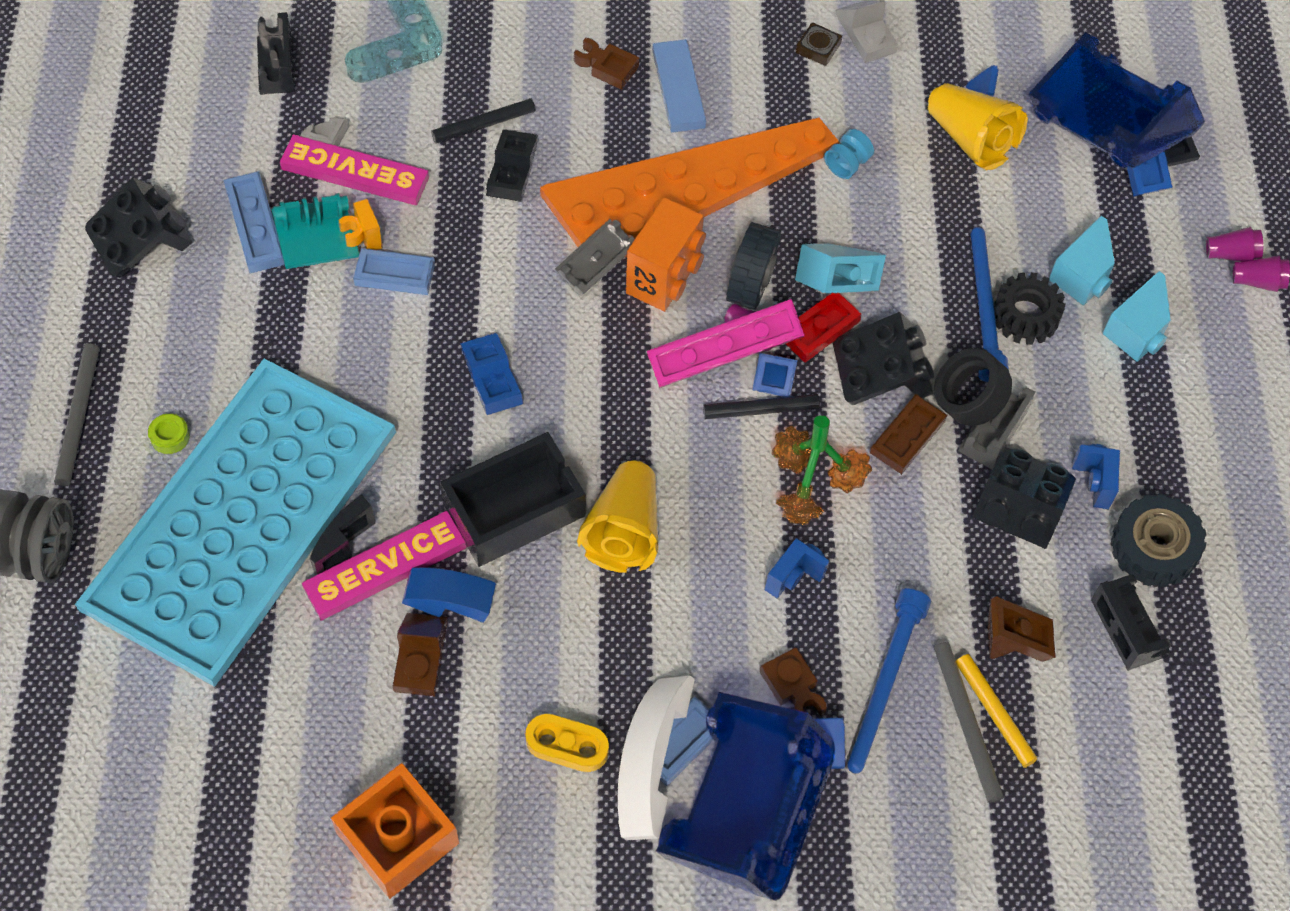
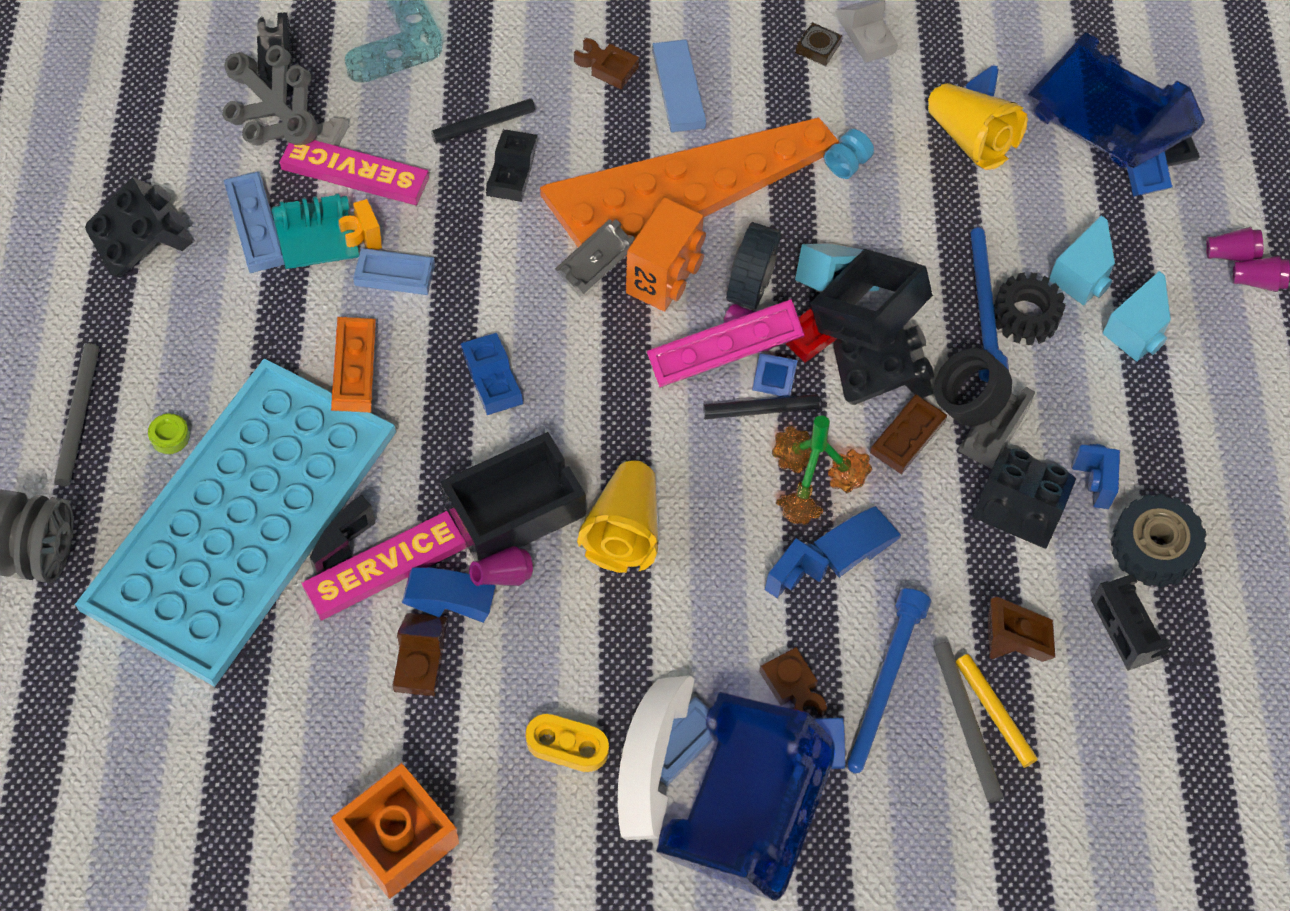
(297, 125): none -> dark grey plant
(353, 365): none -> orange tile
(505, 567): none -> magenta cone
(840, 316): none -> black window
(857, 539): none -> blue slope

